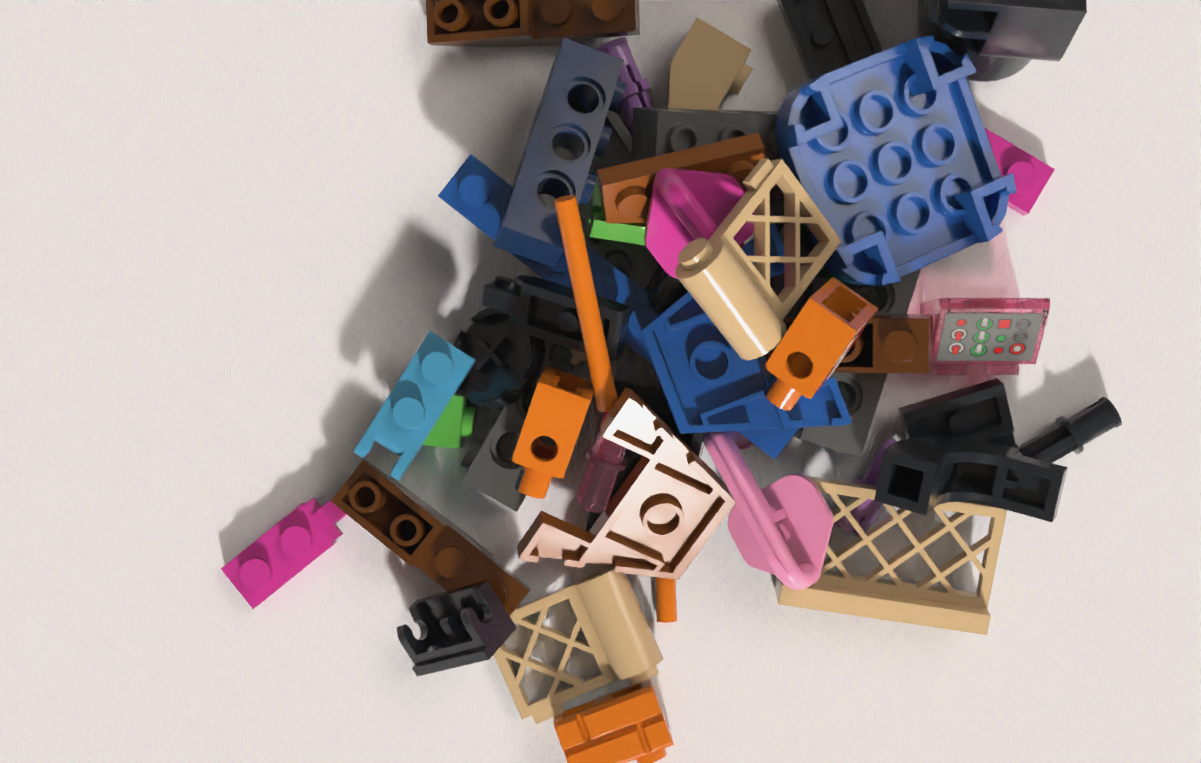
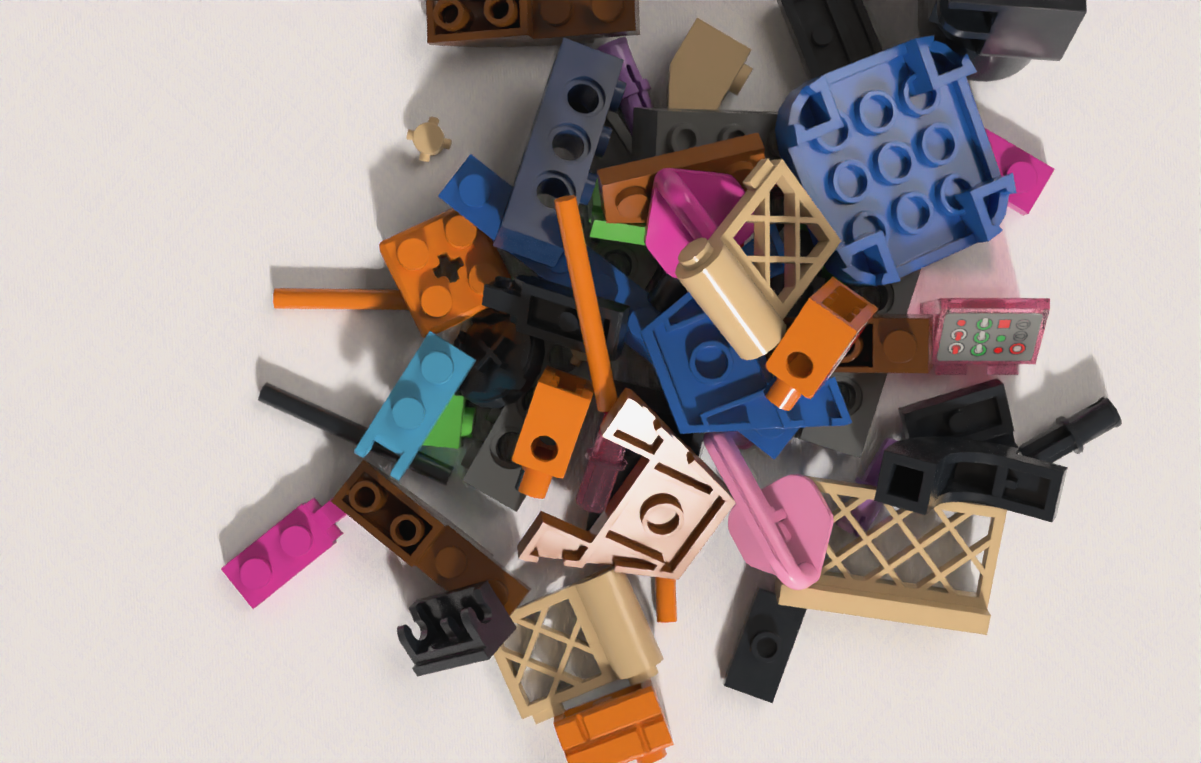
(338, 299): none -> orange bar
(347, 430): none -> black bar
(415, 256): none -> orange brick
(429, 139): none -> tan piece
(763, 646): none -> black plate

